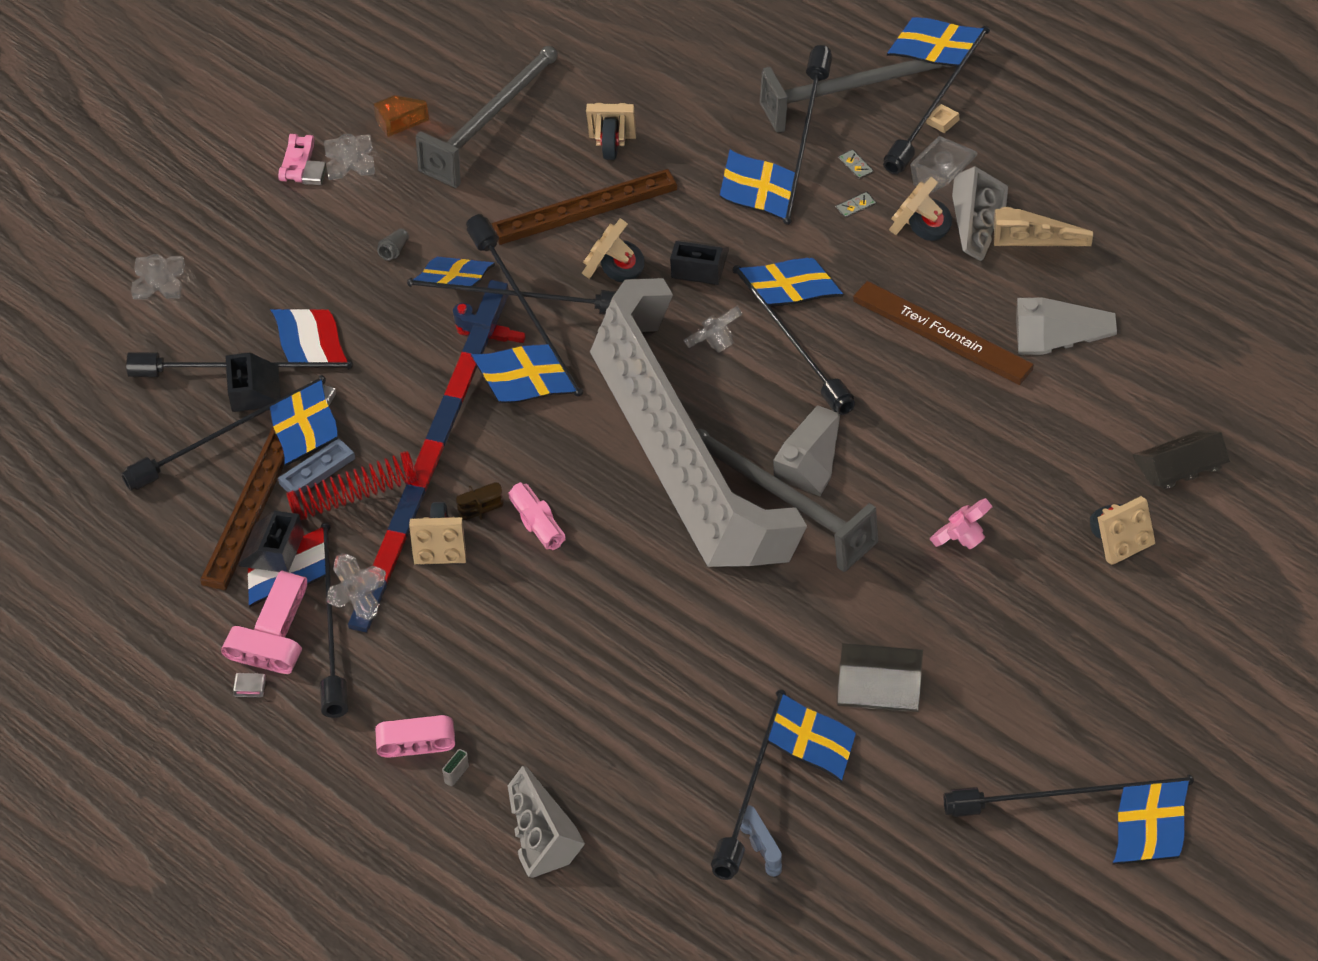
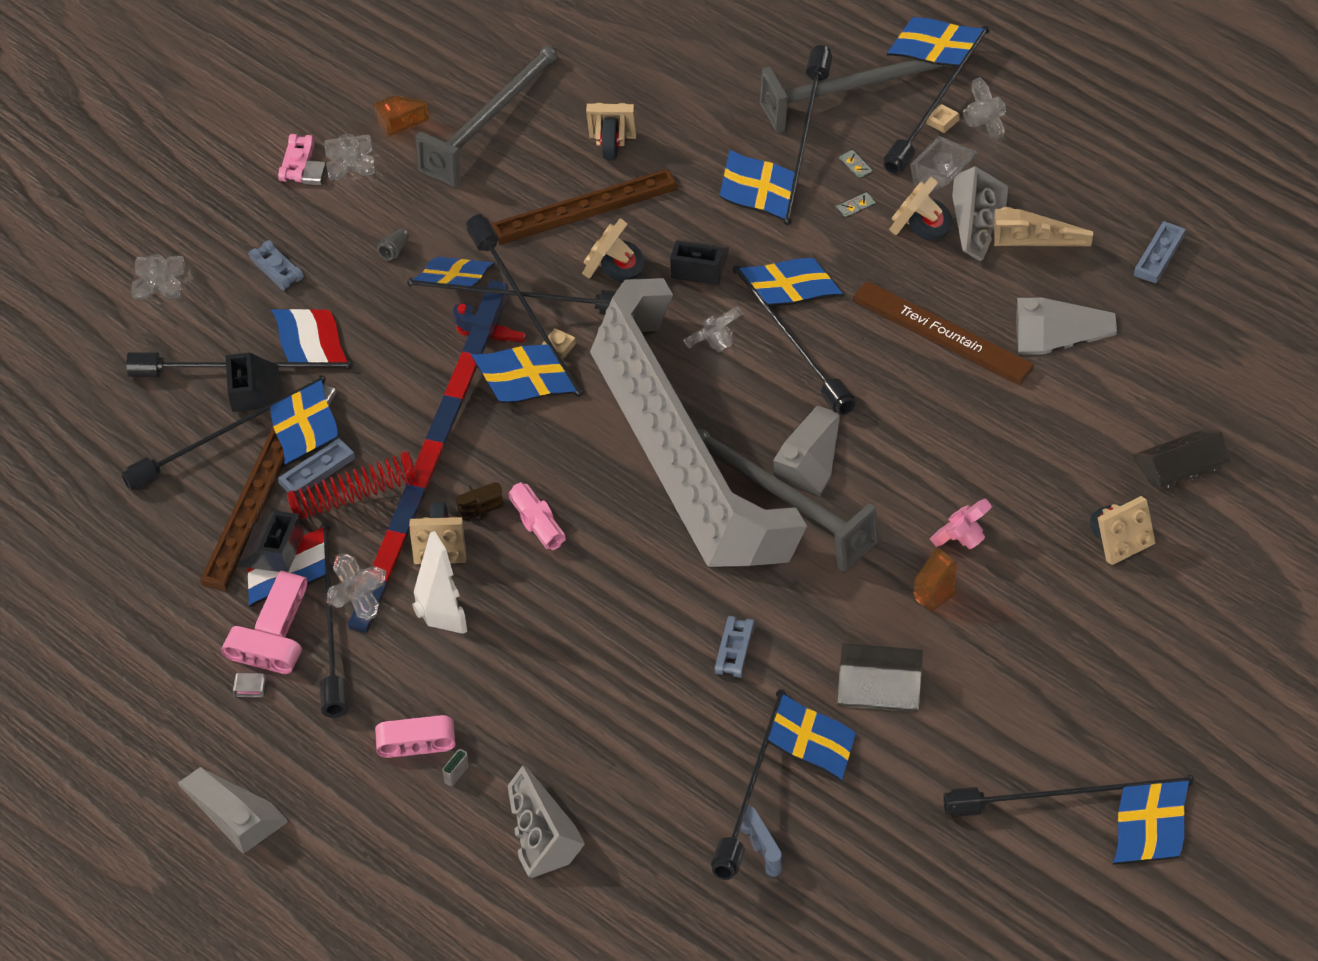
(236, 812): none -> light grey wedge
(276, 266): none -> sand blue plate
(436, 591): none -> white wedge
(562, 342): none -> tan plate
(734, 646): none -> sand blue plate
(936, 580): none -> clear orange slope
(985, 110): none -> clear plant
(1159, 252): none -> sand blue plate

